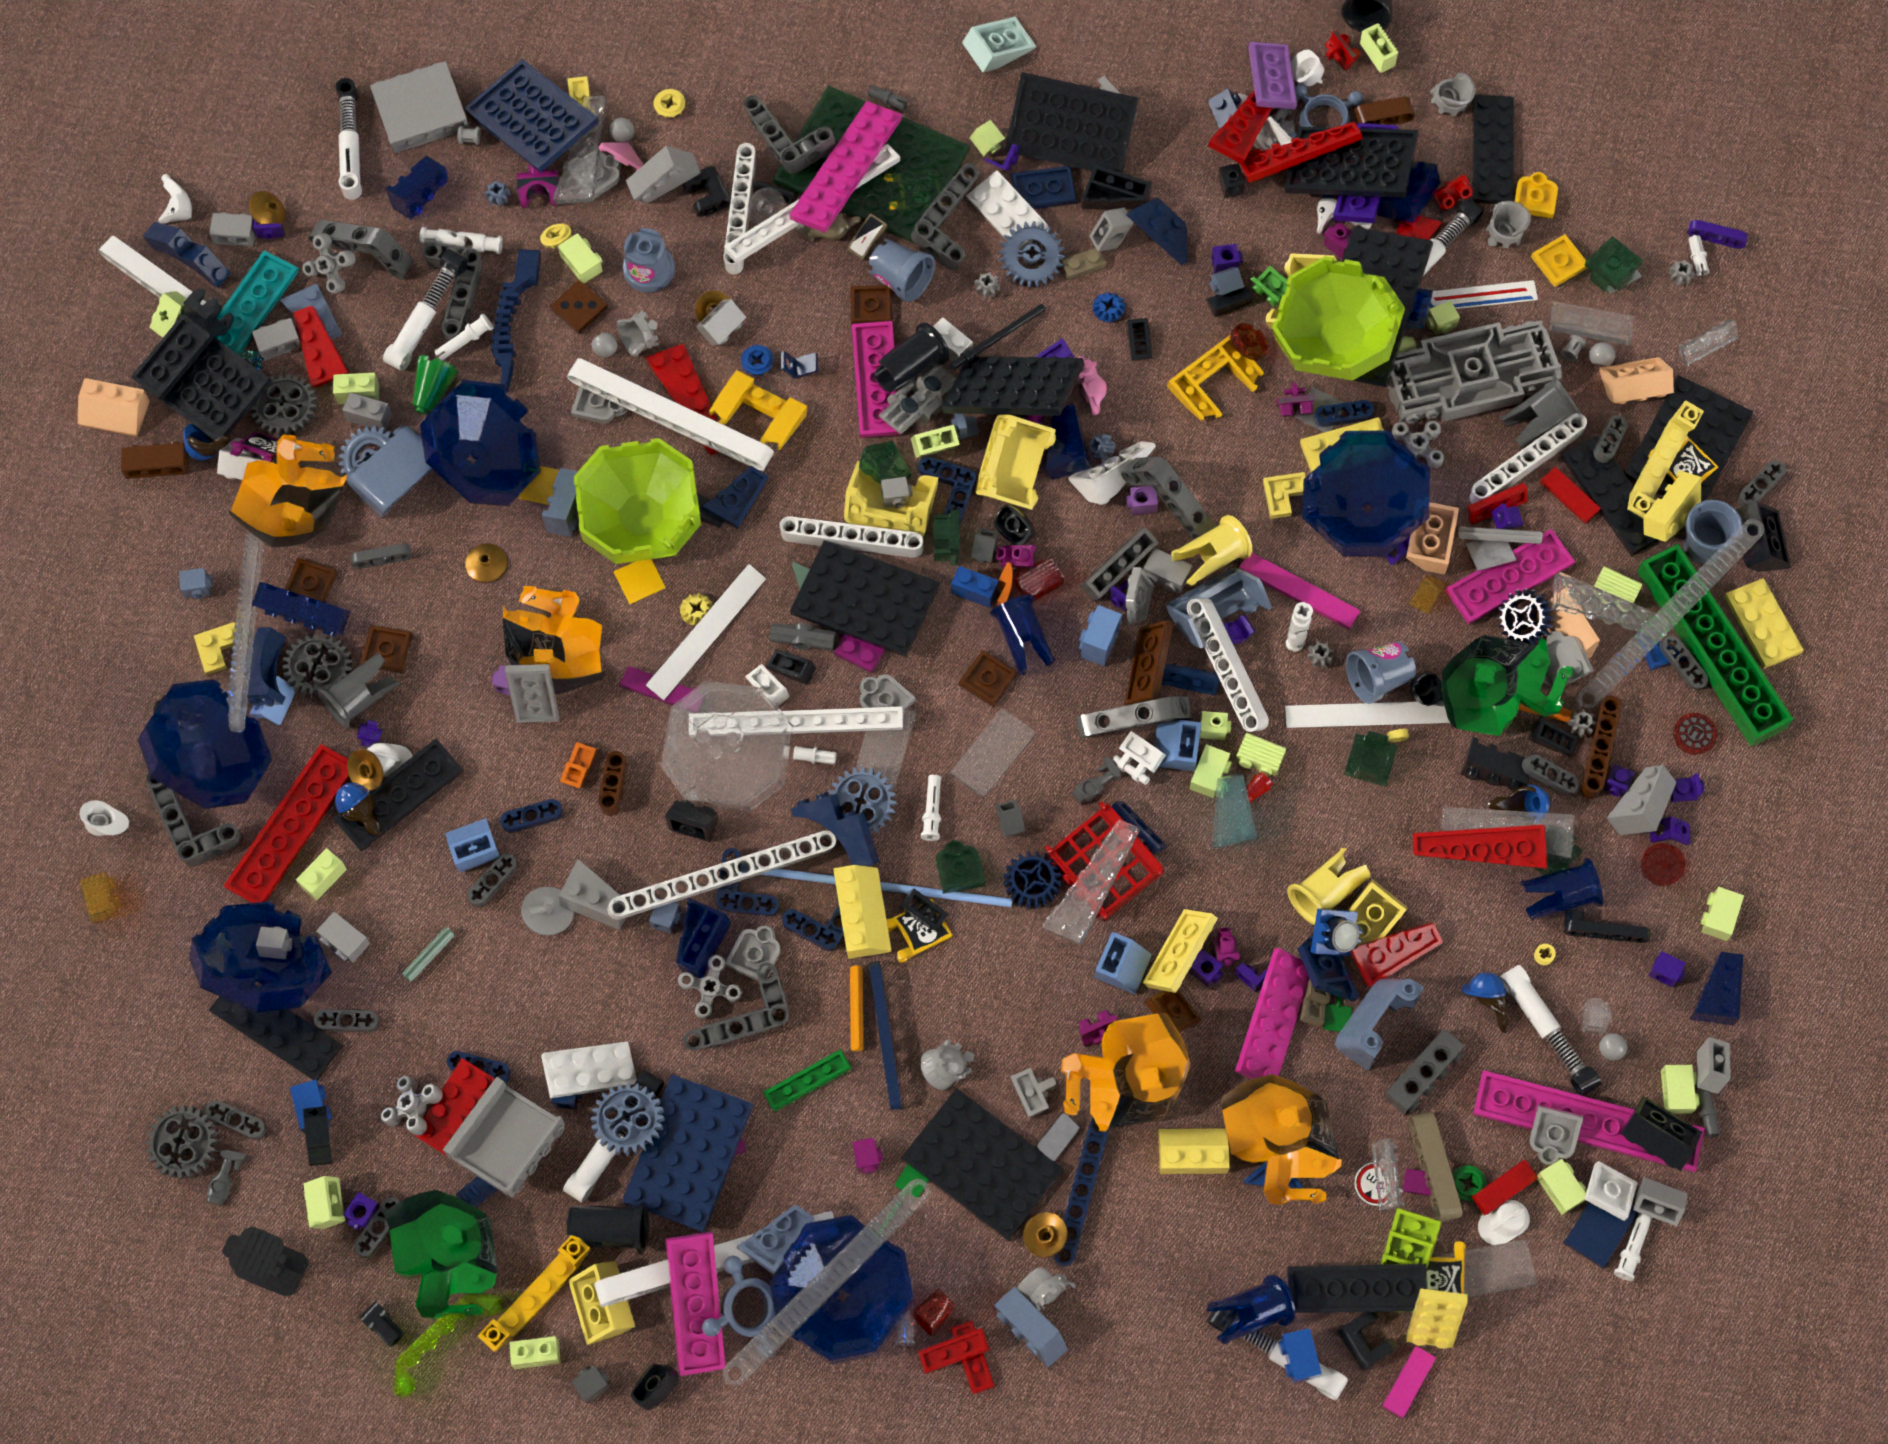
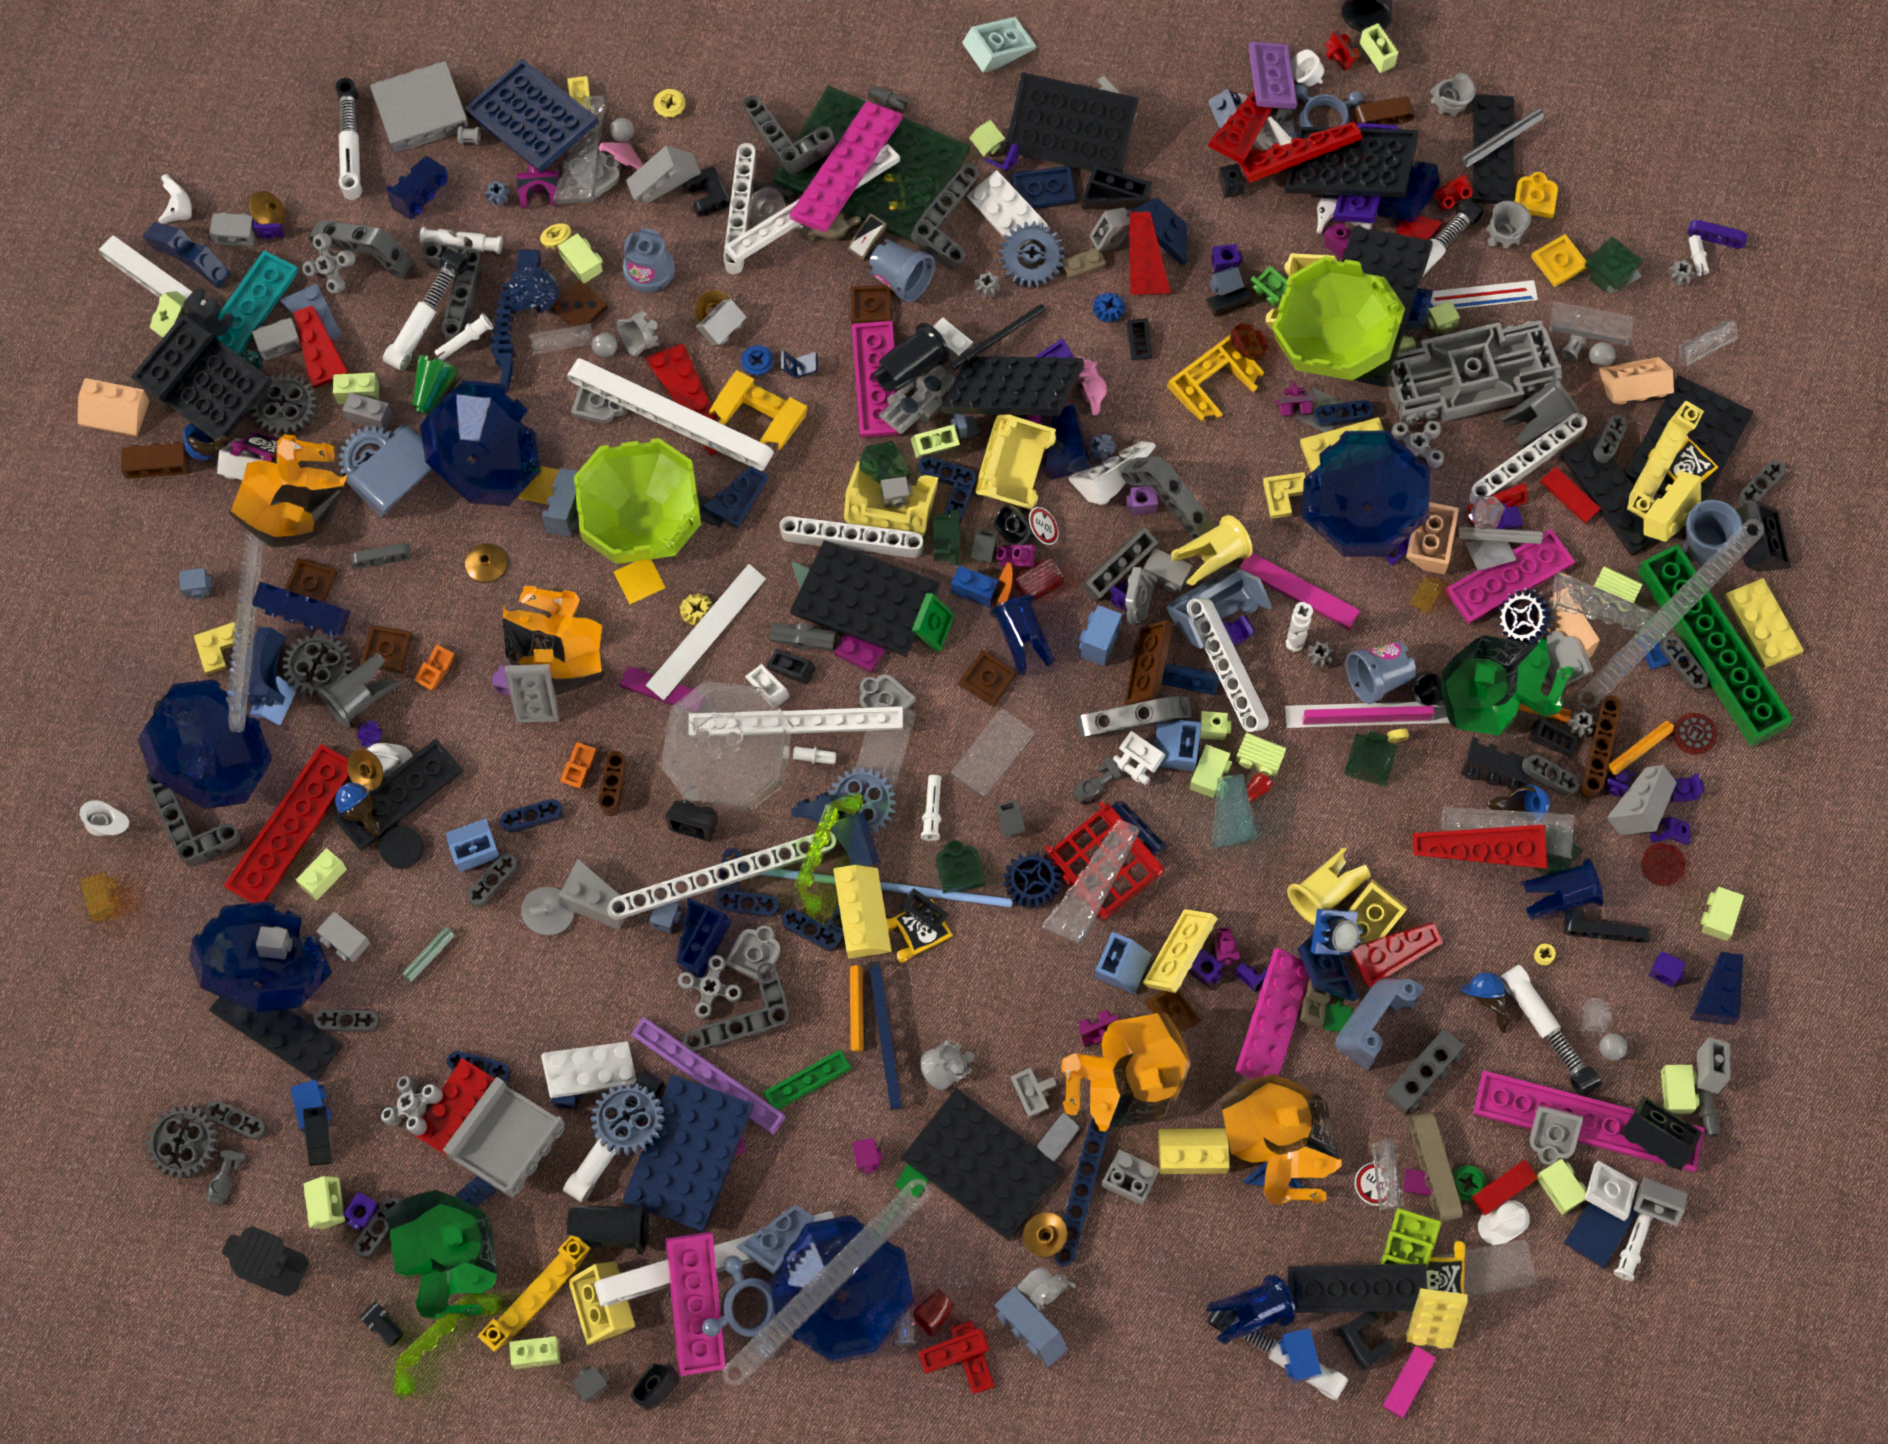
(401, 847): none -> black tile
(435, 668): none -> orange slope
(532, 288): none -> dark blue hair
(561, 338): none -> clear plate
(705, 1072): none -> medium lavender tile
(849, 804): none -> clear neon green slope
(933, 622): none -> green plate
(1043, 525): none -> sticker
(1130, 1177): none -> light grey brick
(1146, 263): none -> red wing
(1368, 715): none -> dark pink tile
(1486, 512): none -> clear brick
(1502, 137): none -> axle
(1640, 747): none -> light orange axle

